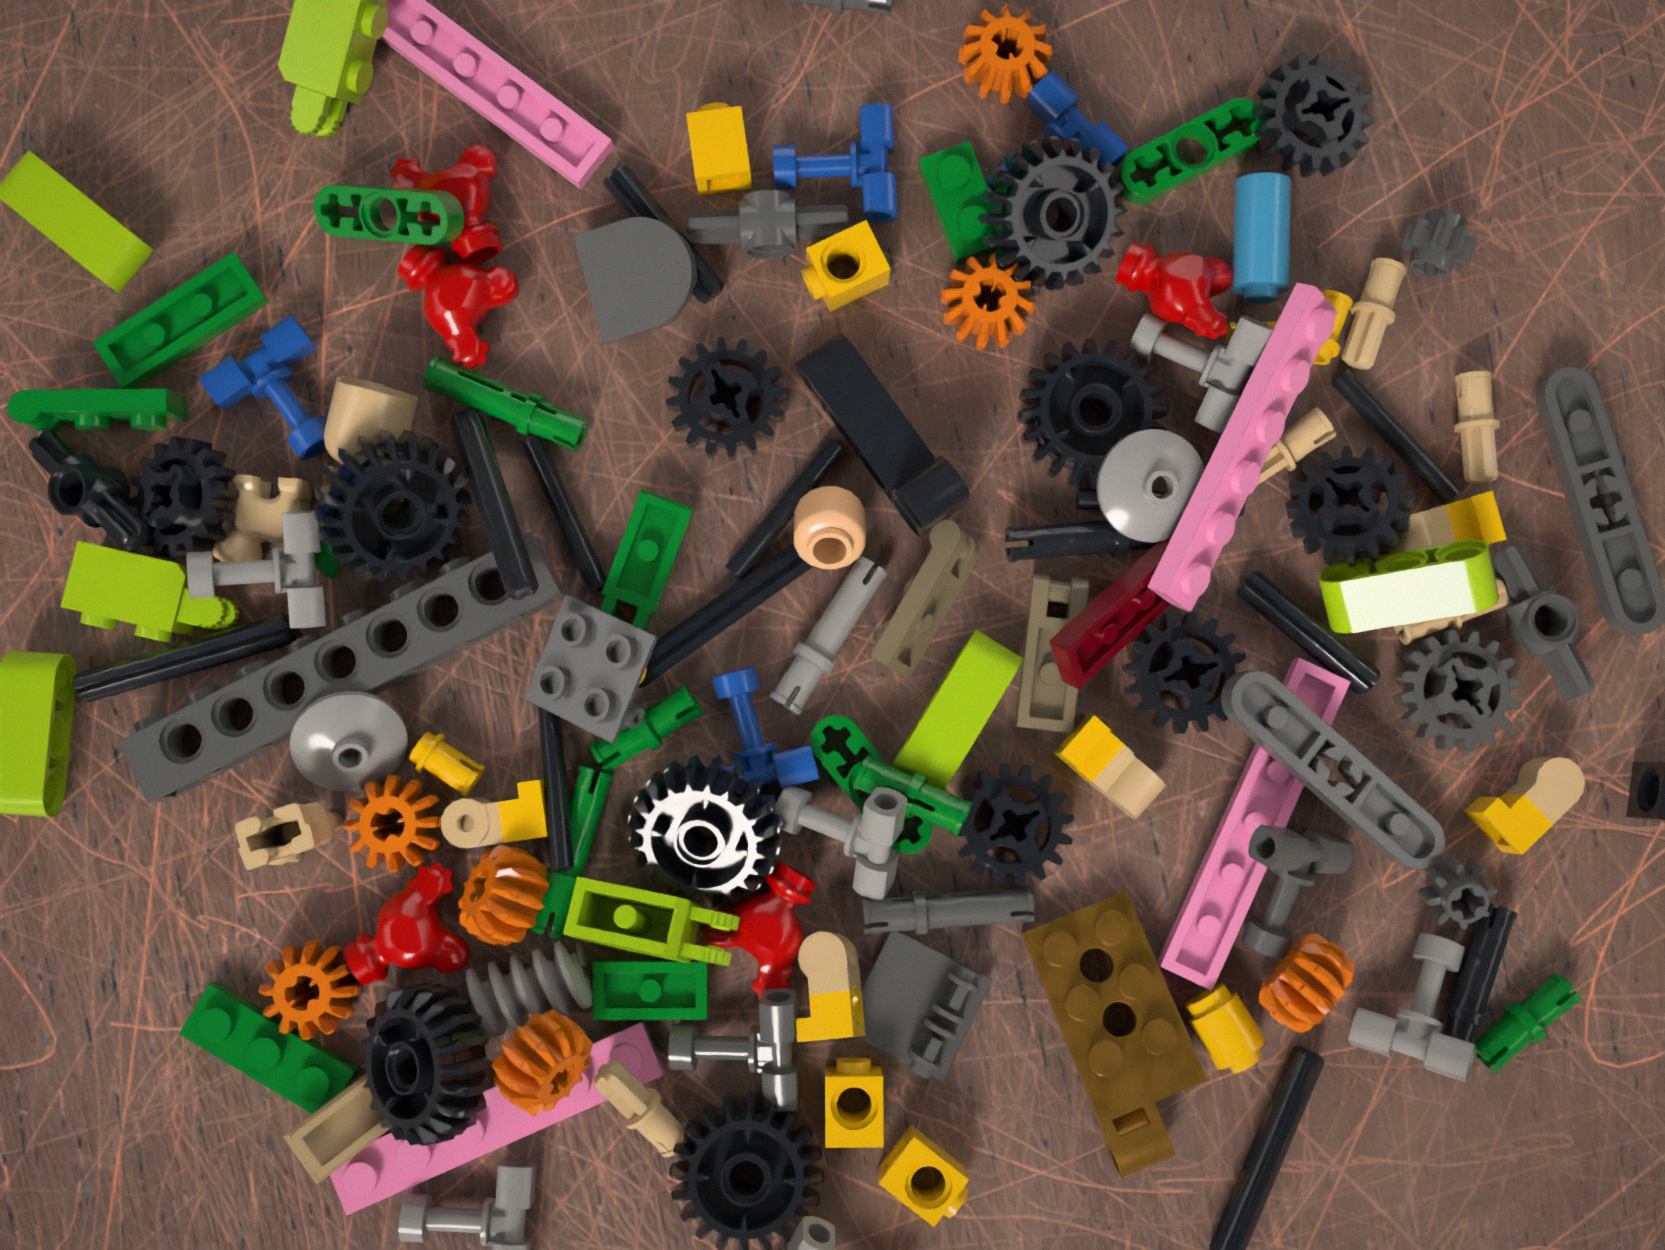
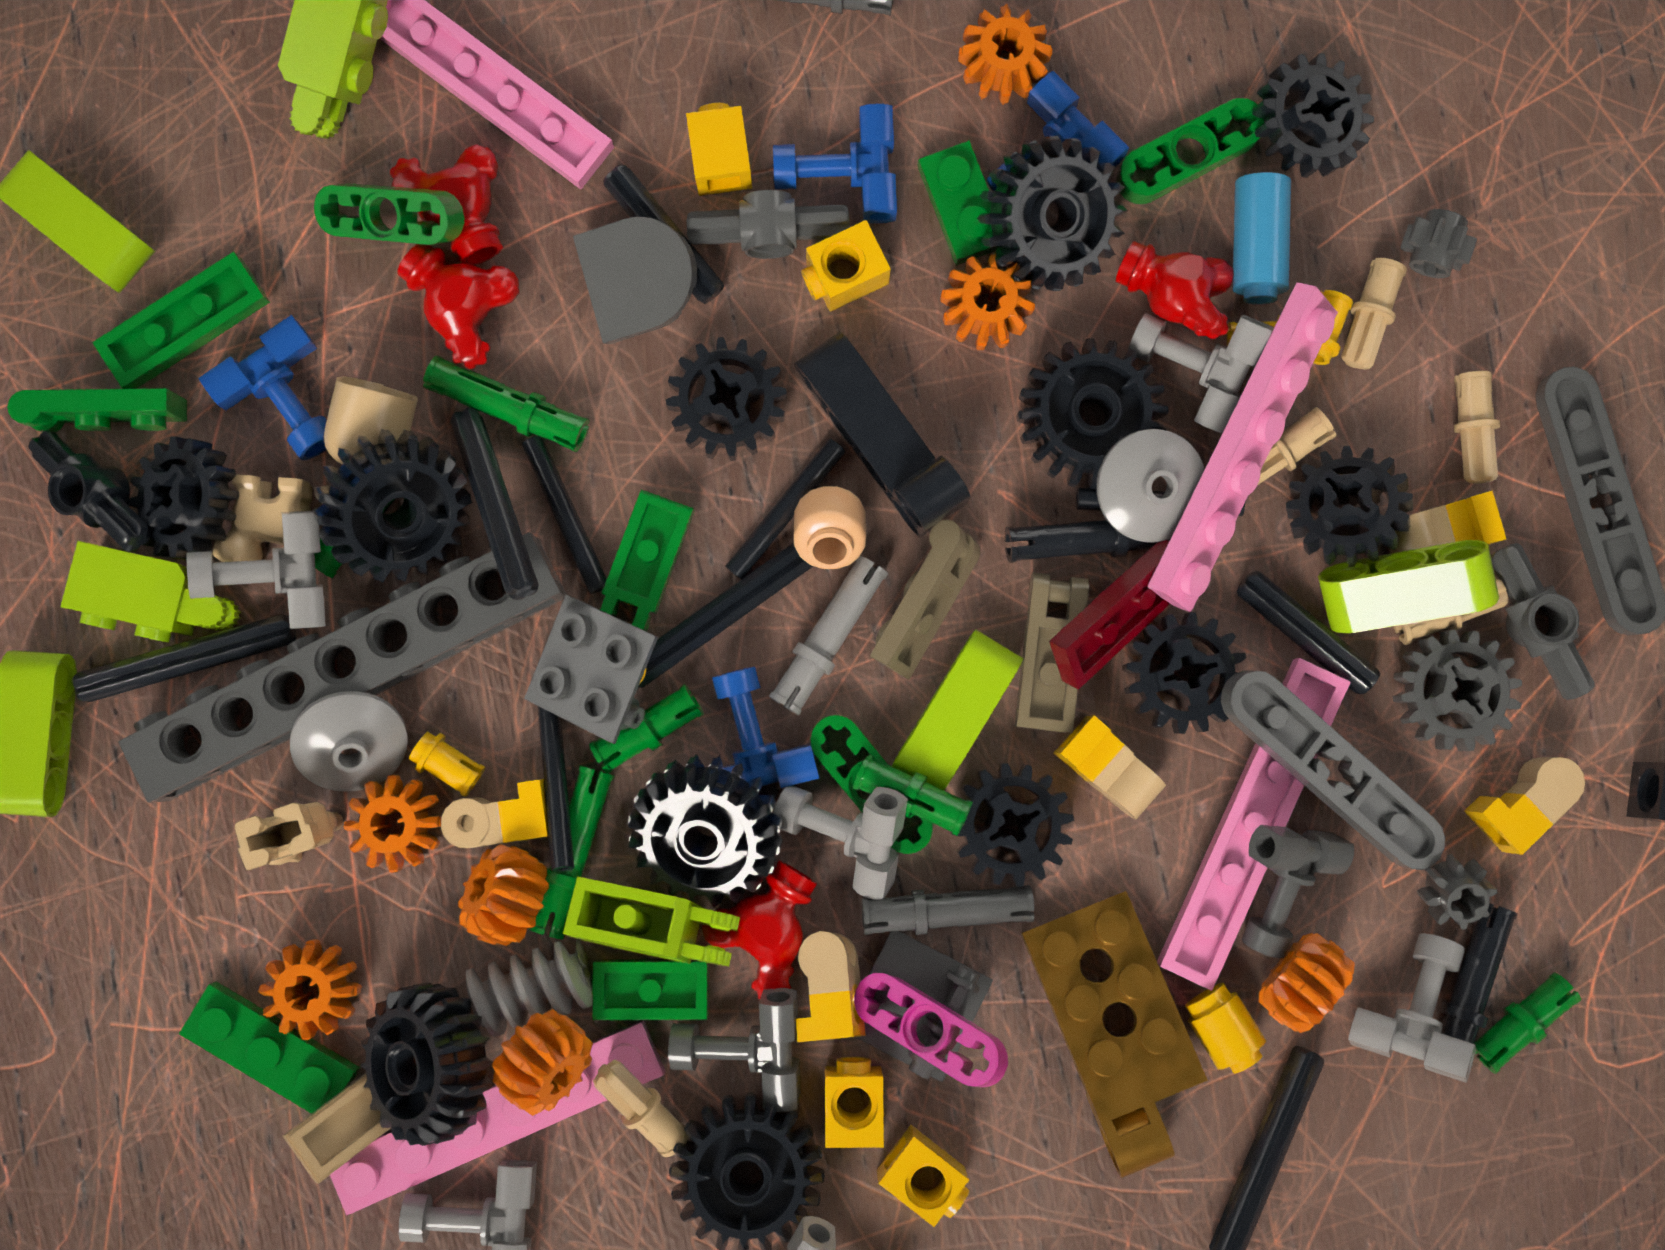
(410, 932): red animal -> none
(973, 1036): none -> dark pink beam
(1396, 436): black piece -> none

